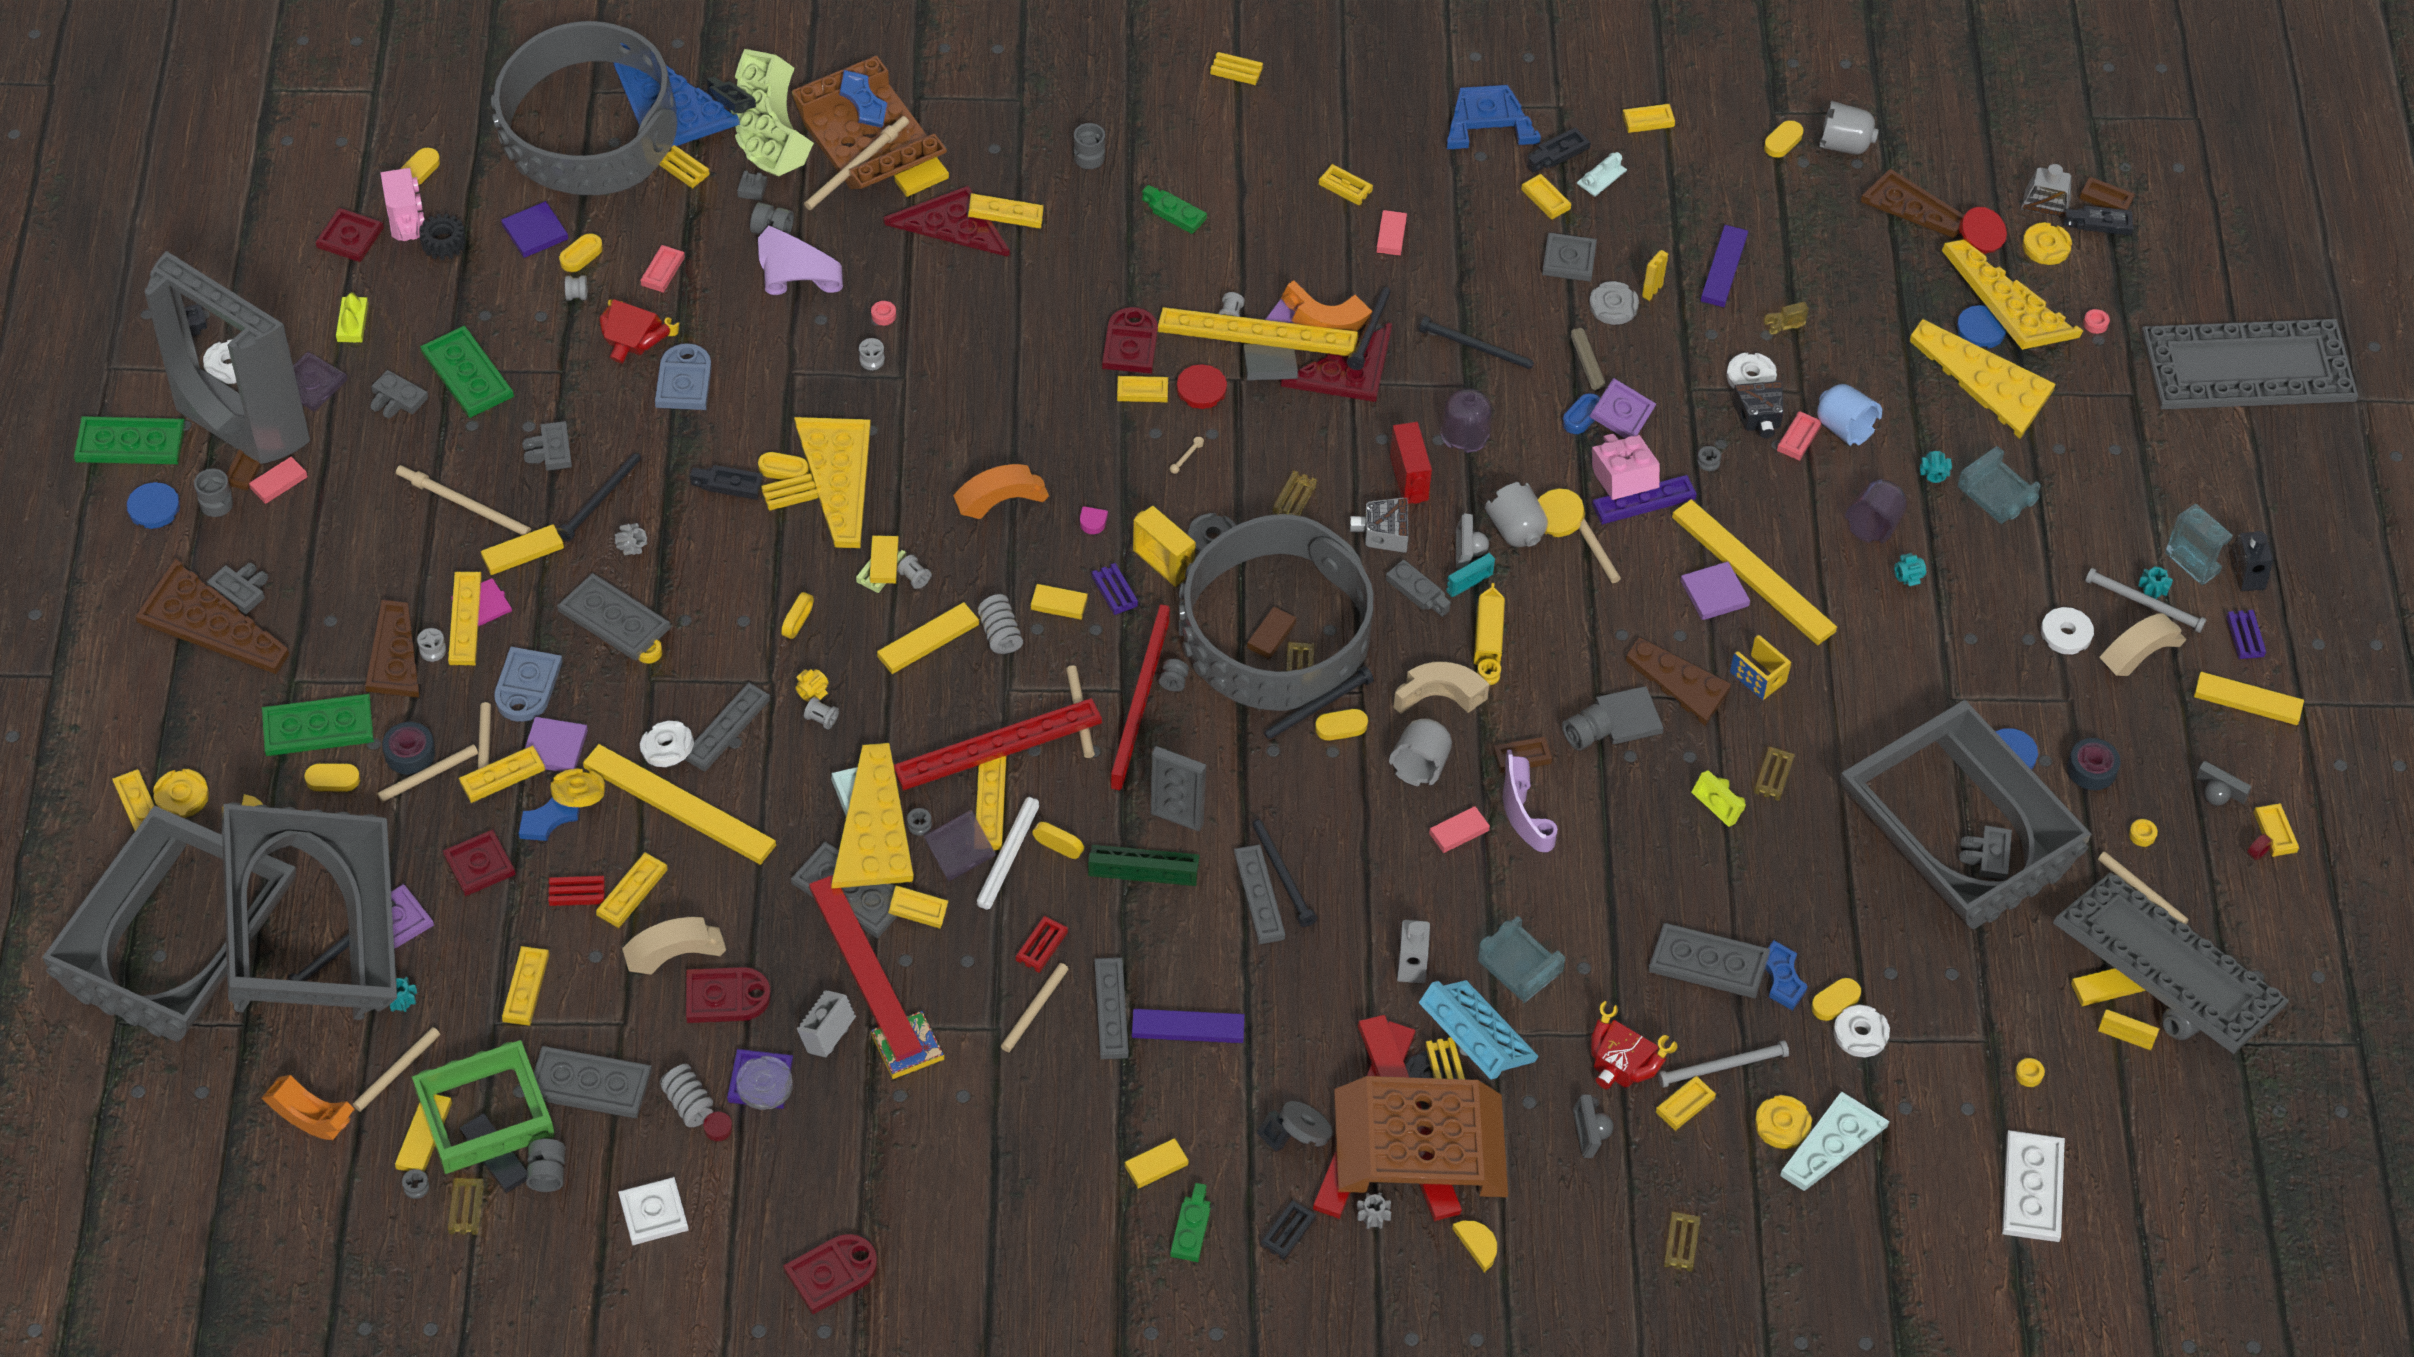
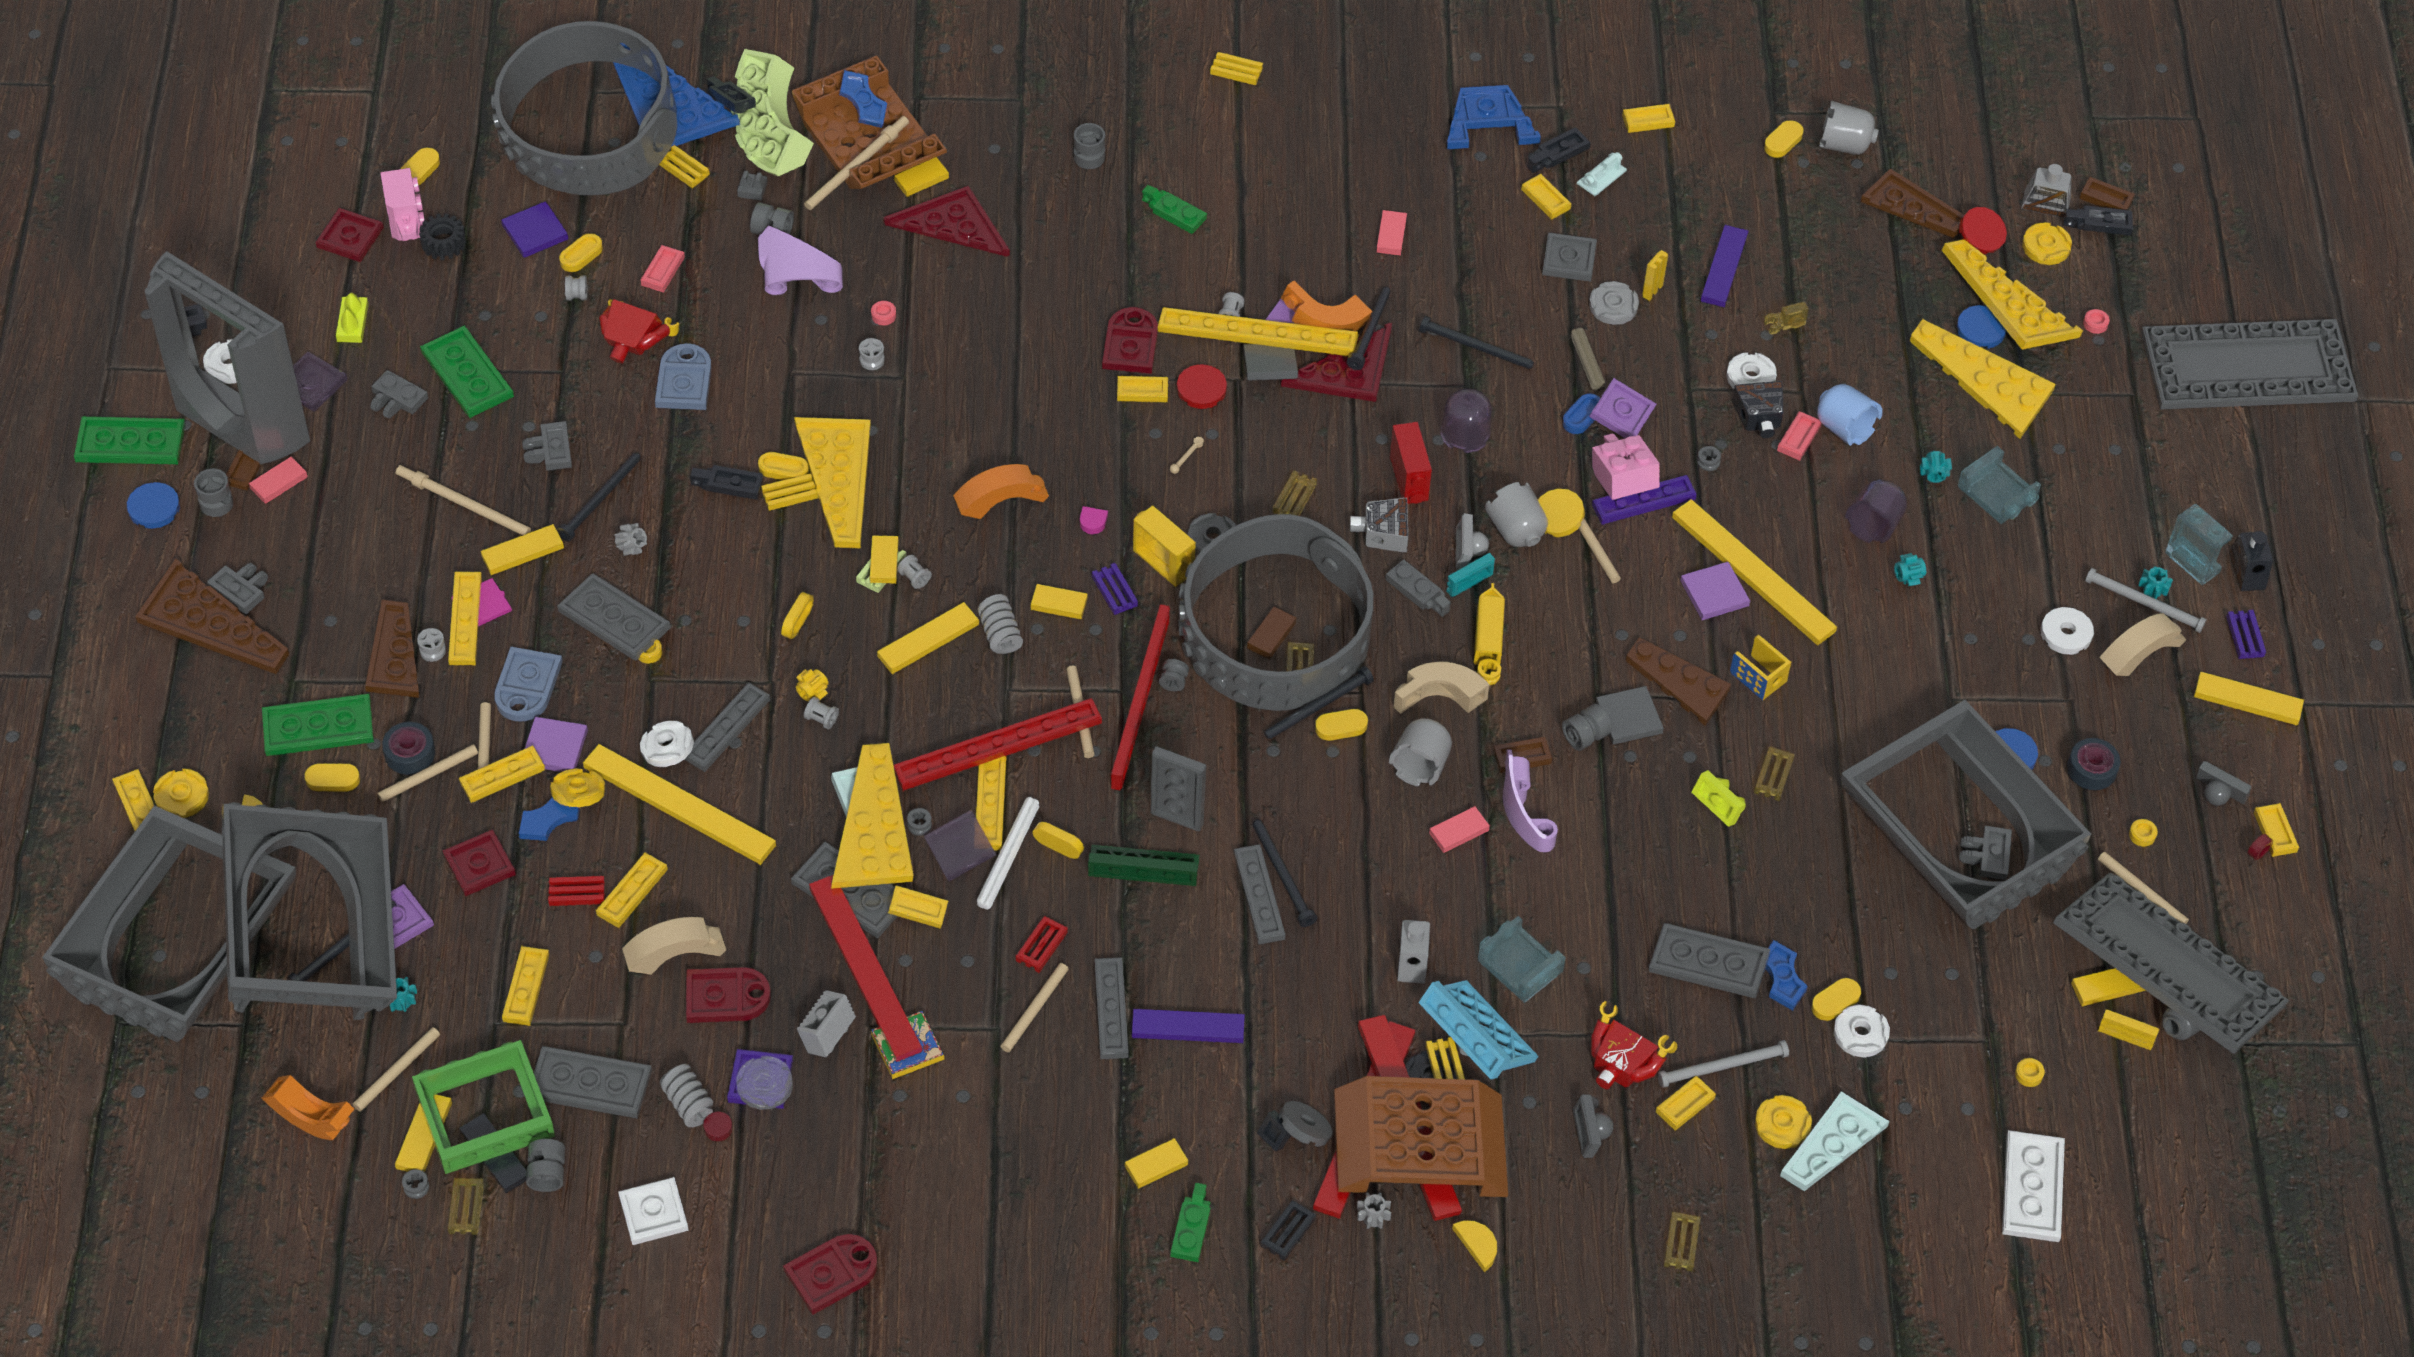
(1005, 210): yellow tile -> none
(1343, 186): yellow tile -> none

